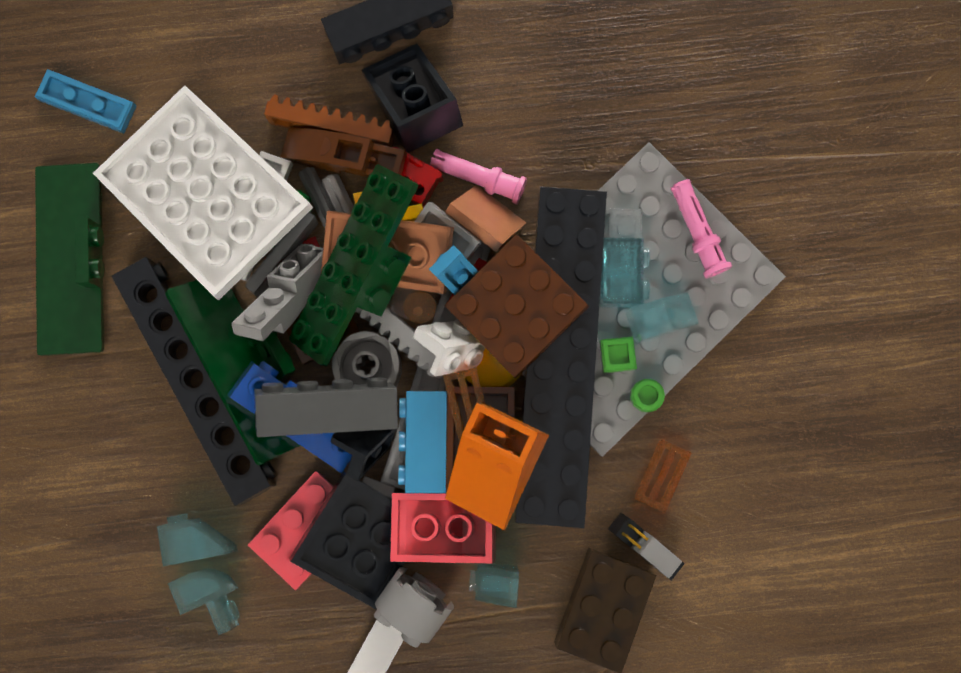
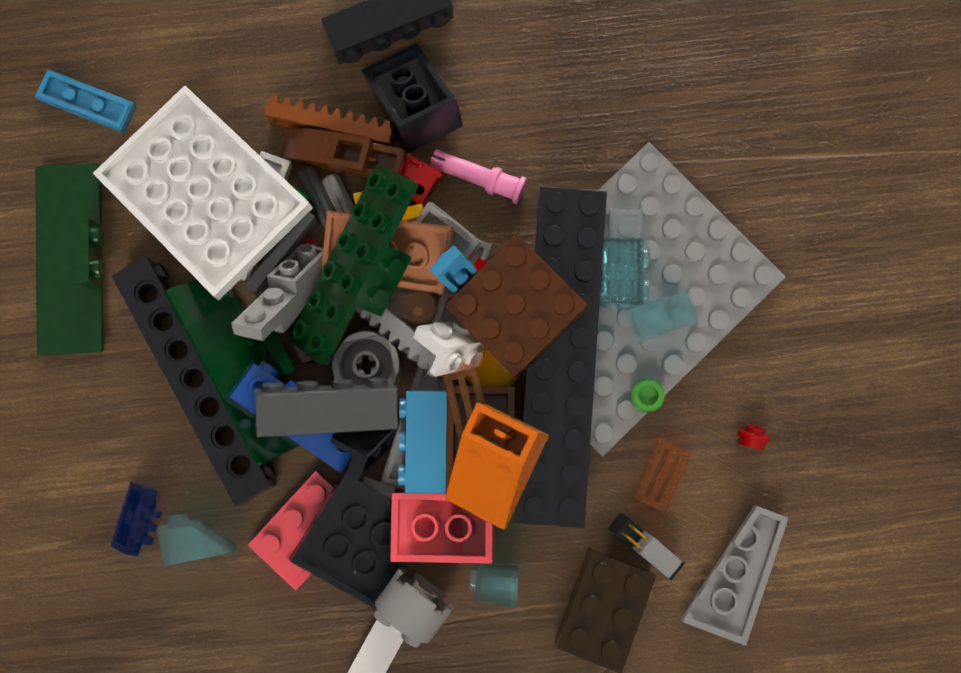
(136, 520): none -> clear blue hinge
(207, 588): clear light blue brick -> none
(485, 218): nougat tile -> none
(618, 354): bright green tile -> none
(705, 242): bright pink pin -> none
(737, 582): none -> light grey wing
(753, 437): none -> red plate

